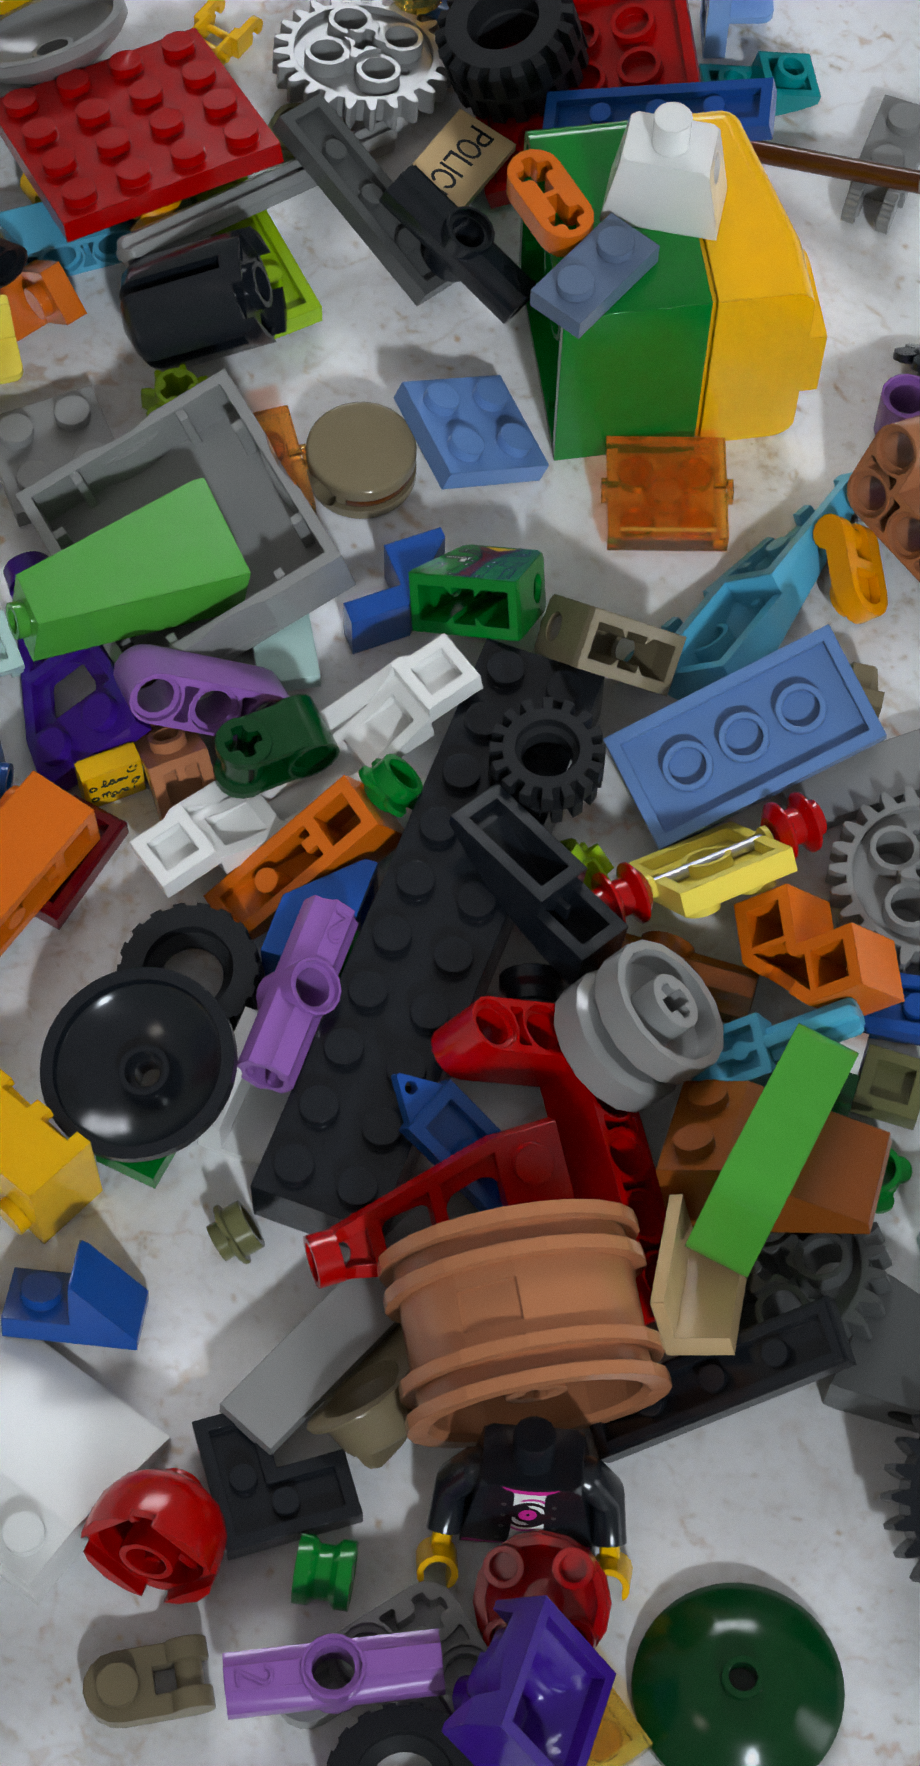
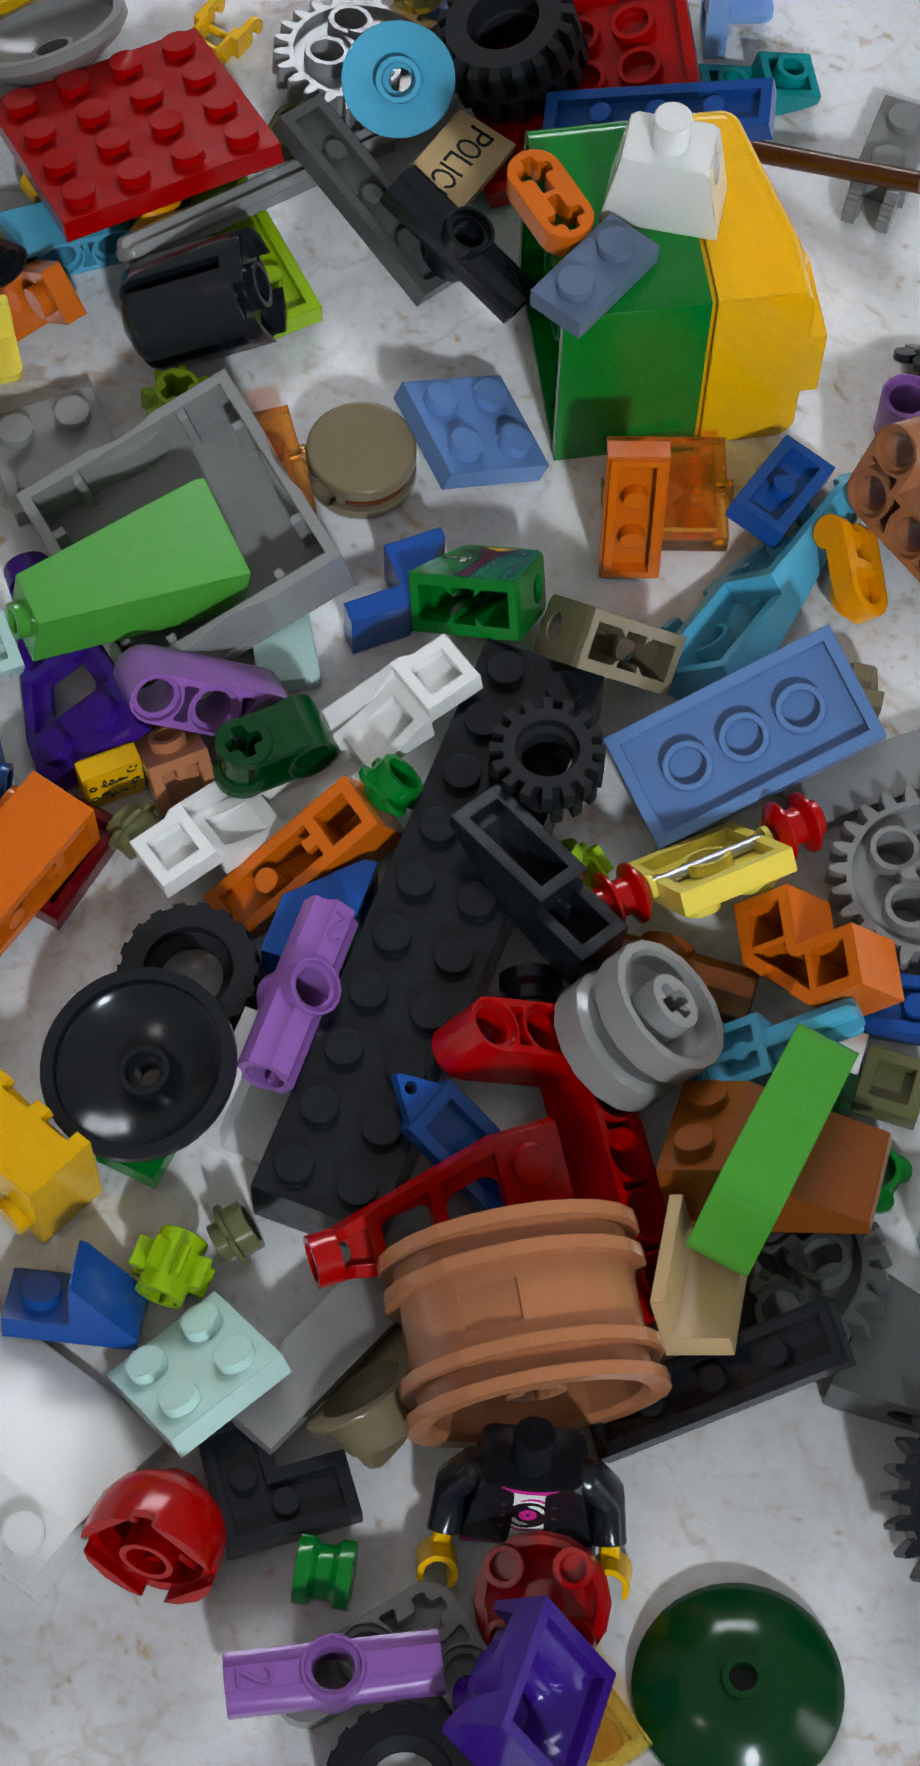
(123, 1686): dark tan plate -> none
(128, 824): none -> olive plate
(171, 1266): none -> lime gear
(199, 1373): none -> light aqua plate
(369, 72): none -> medium azure dish
(633, 508): none -> orange tile
(780, 491): none -> blue plate

